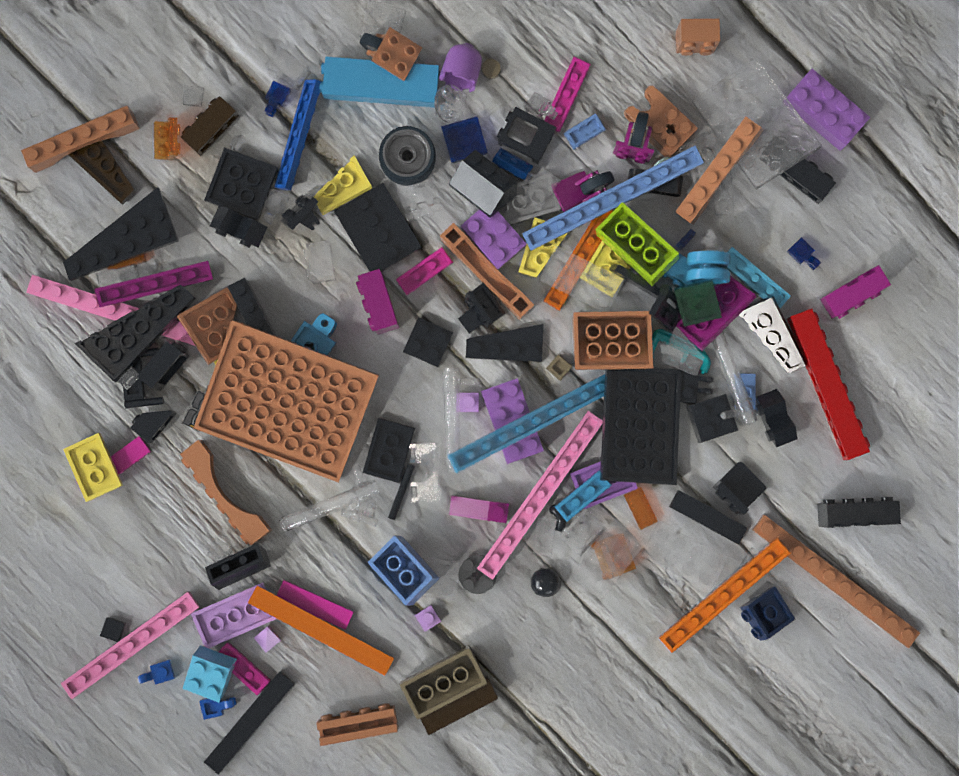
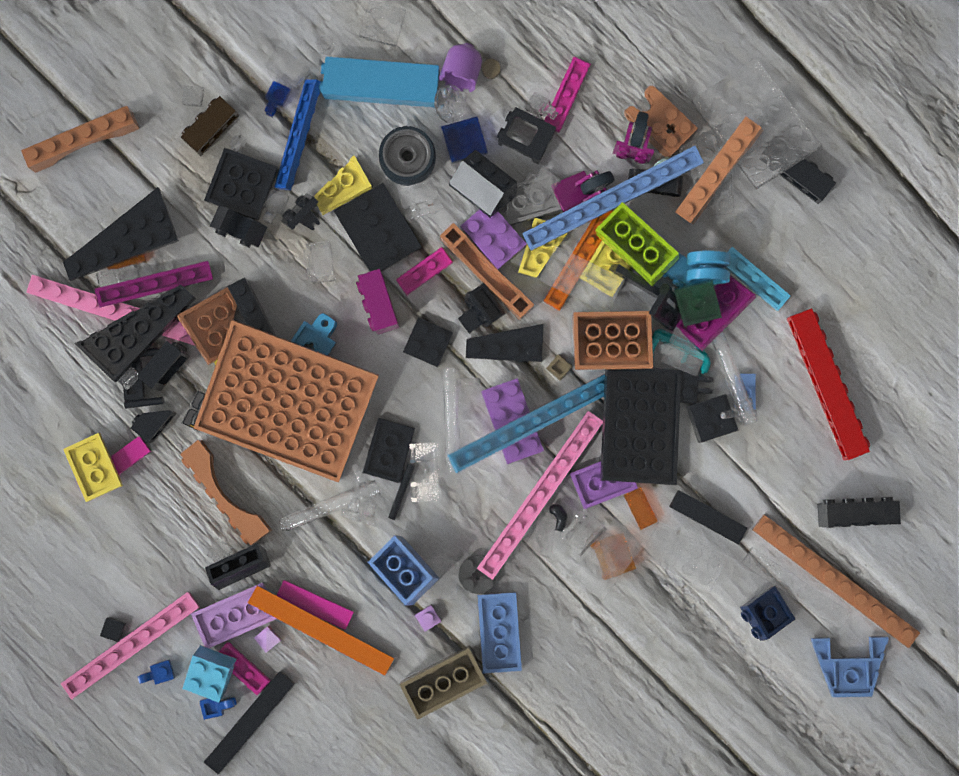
(102, 166): dark brown wing -> none
(165, 139): clear orange bracket -> none
(357, 725): nougat brick -> none
(391, 51): nougat plate -> none
(460, 708): dark brown brick -> none
(469, 402): lavender plate -> none
(479, 509): slope -> none
(499, 632): none -> medium blue plate
(512, 163): blue plate -> none
(545, 582): black hair -> none
(582, 496): dark azure tile -> none
(584, 131): medium blue plate -> none
(686, 239): clear blue tile -> none
(697, 36): nougat brick -> none
(724, 595): orange tile -> none
(739, 488): black bracket -> none
(772, 328): wing -> none
(778, 424): black brick -> none
(801, 252): clear blue plate -> none
(827, 109): medium lavender brick -> none
(850, 675): none -> medium blue wing
(855, 292): magenta wedge -> none

